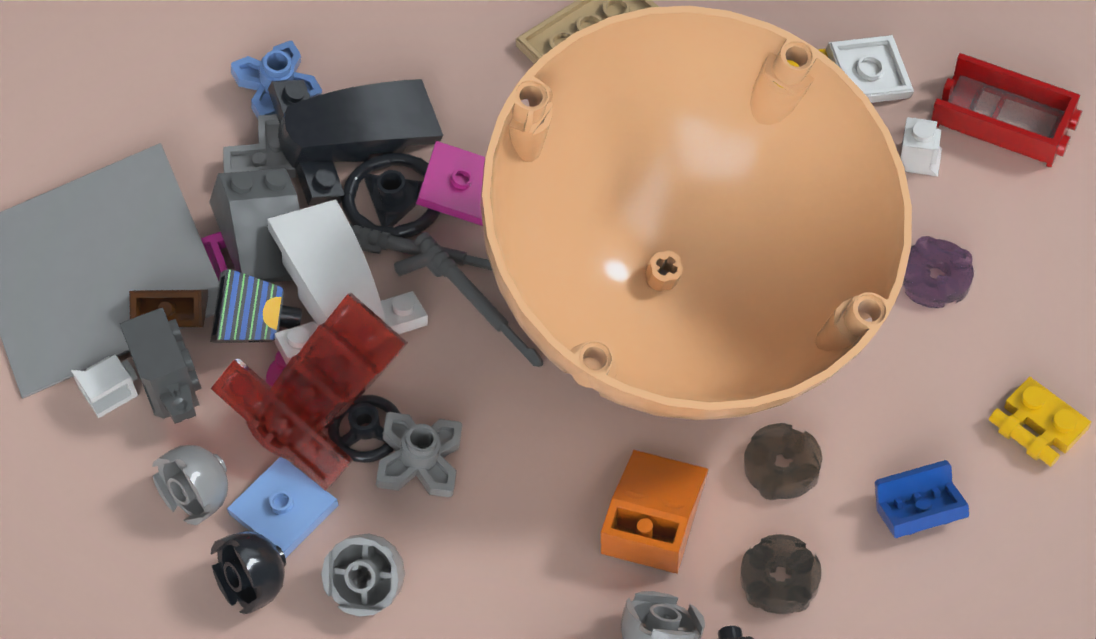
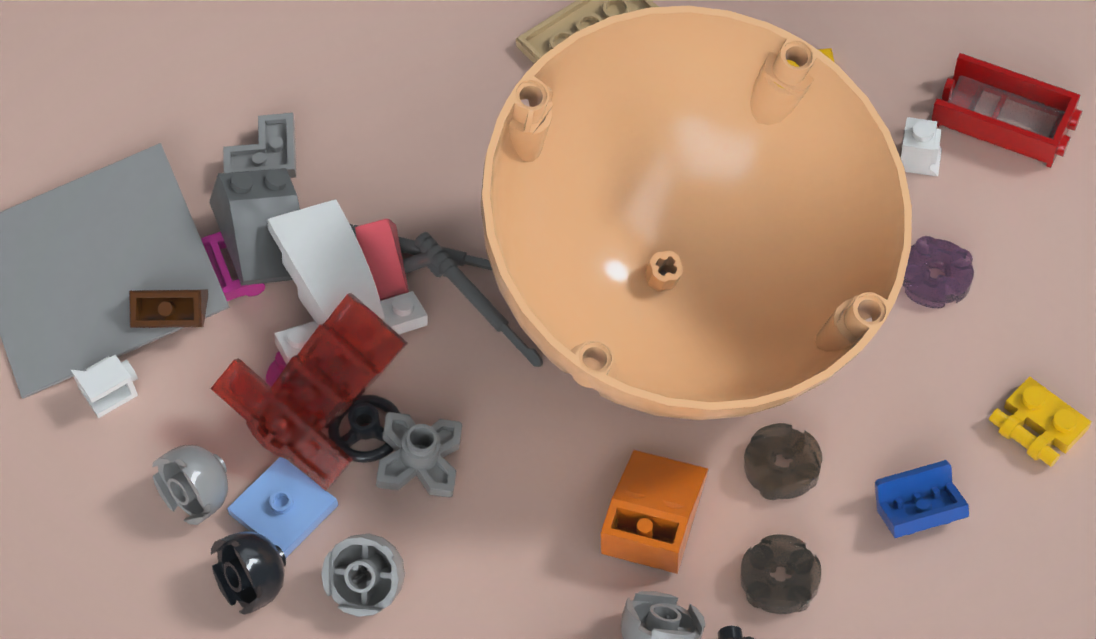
(163, 364): dark grey hinge -> none
(250, 310): torso -> none
(275, 66): medium blue plant -> none
(348, 128): black slope -> none
(384, 257): none -> coral slope
(390, 194): black piece -> none
(453, 183): dark pink plate -> none
(873, 66): white plate -> none

